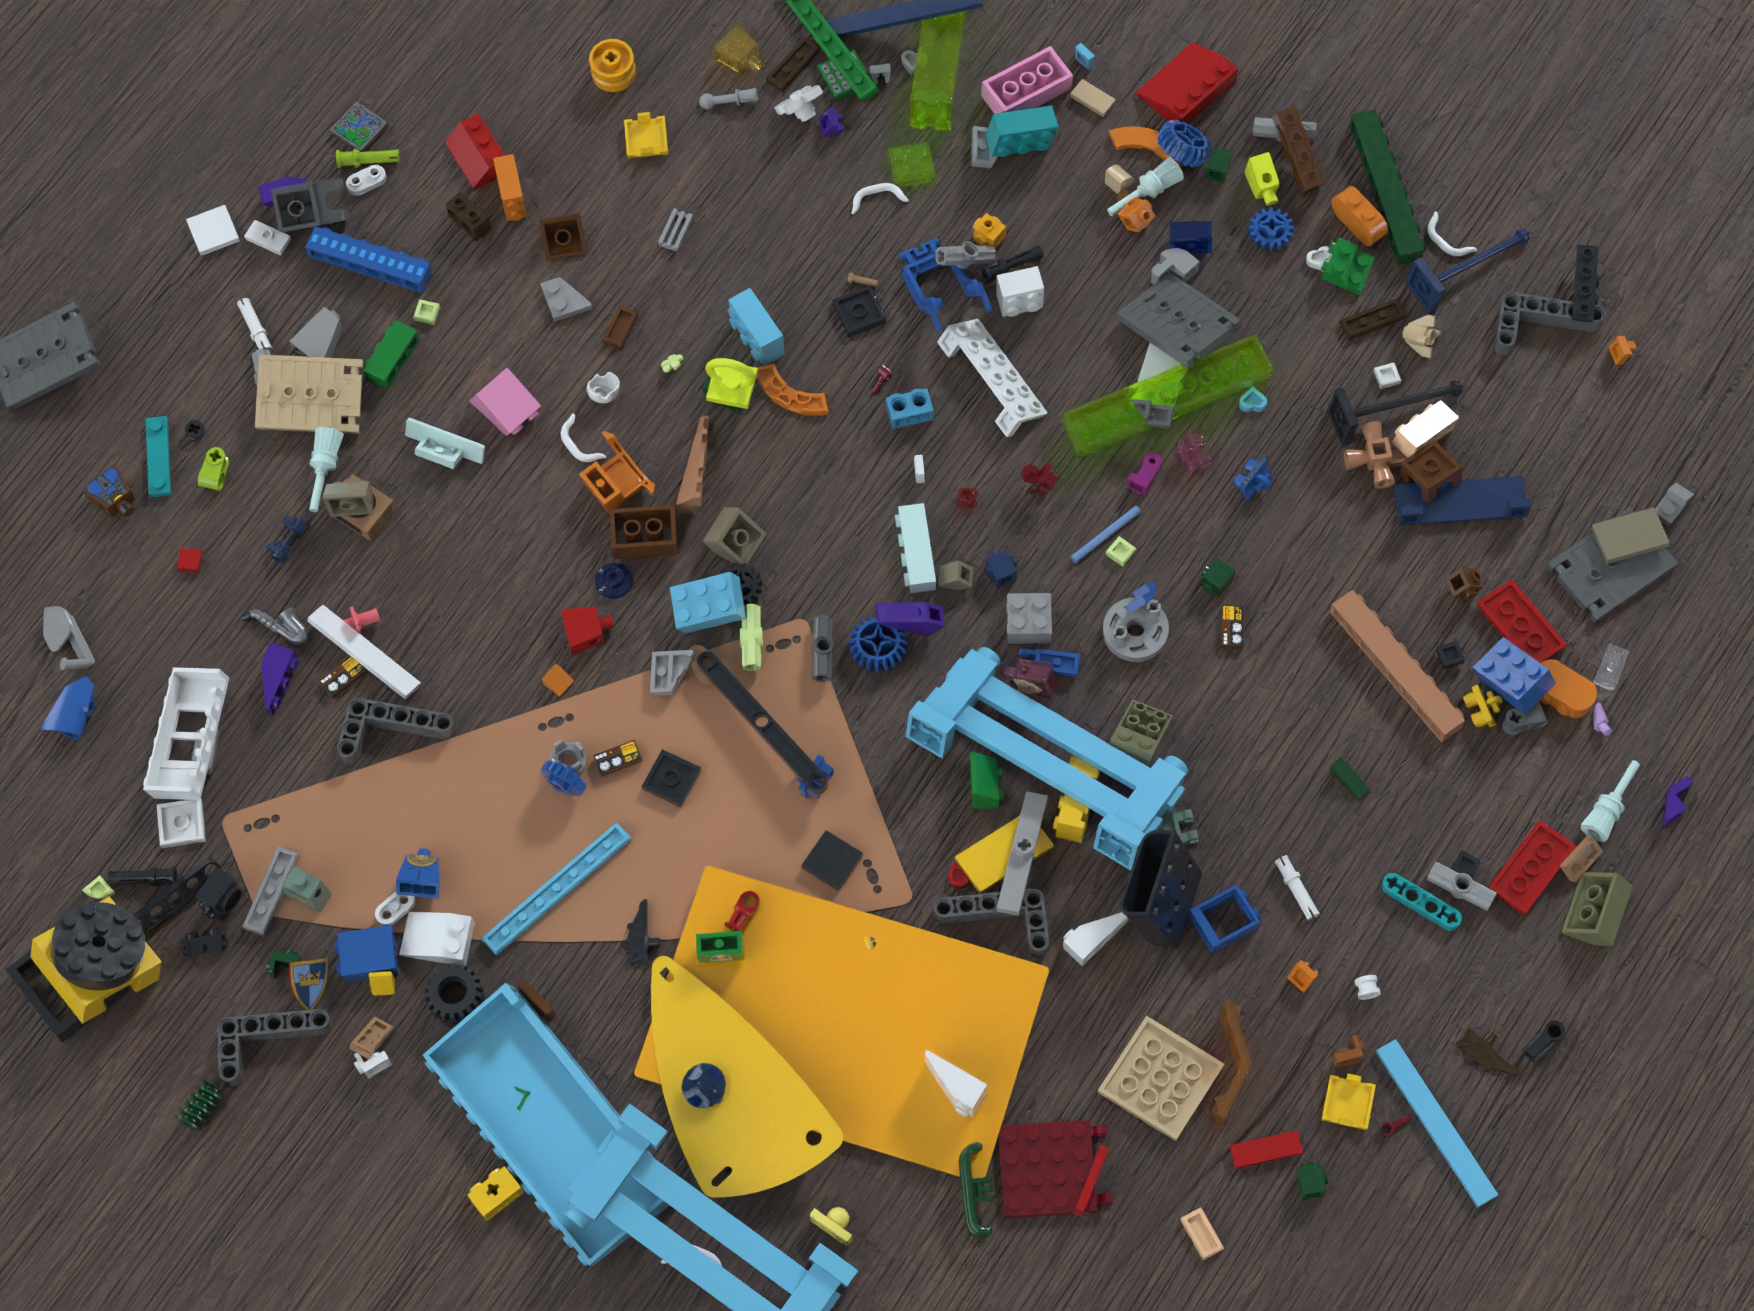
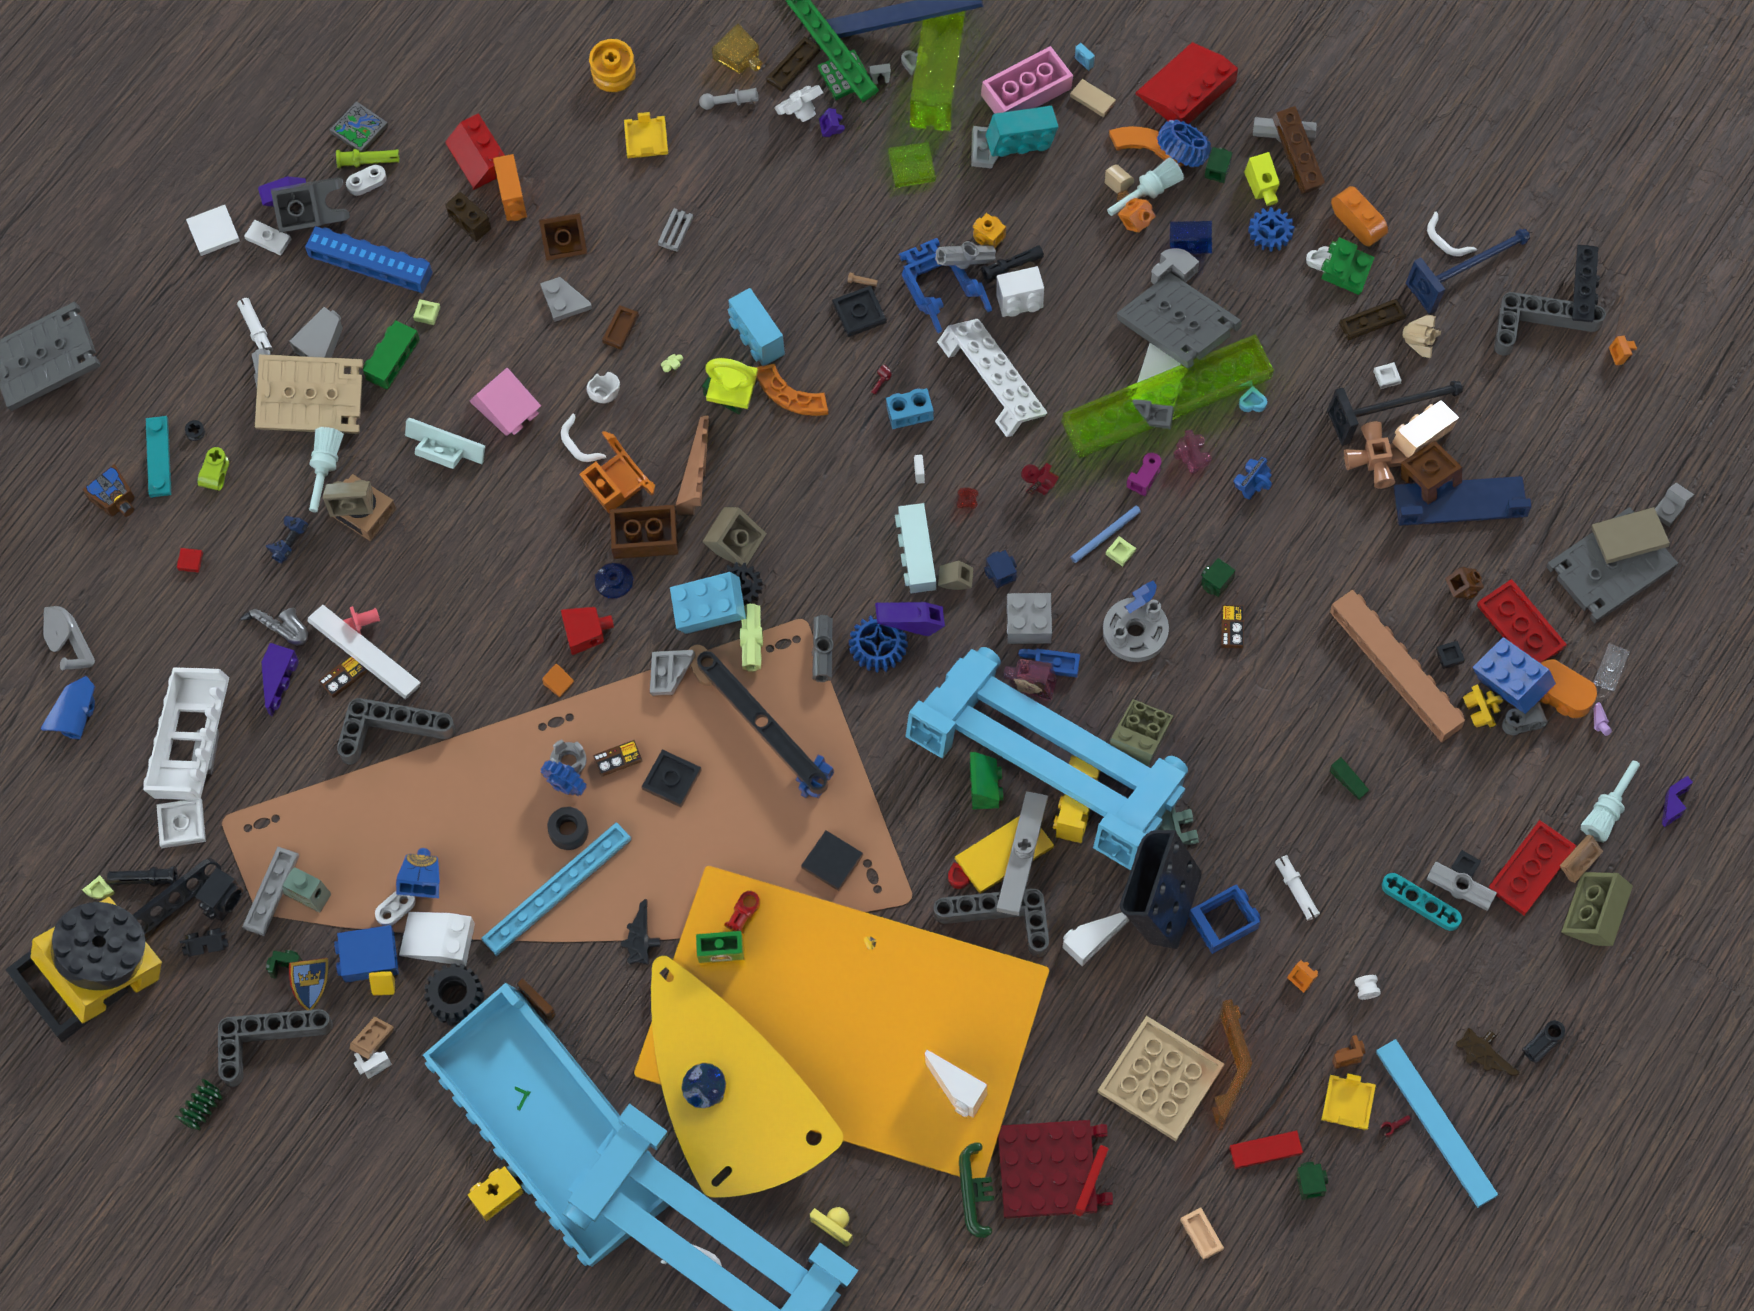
(563, 815): none -> black tyre
(875, 189): white animal -> none
(1387, 186): dark green brick -> none

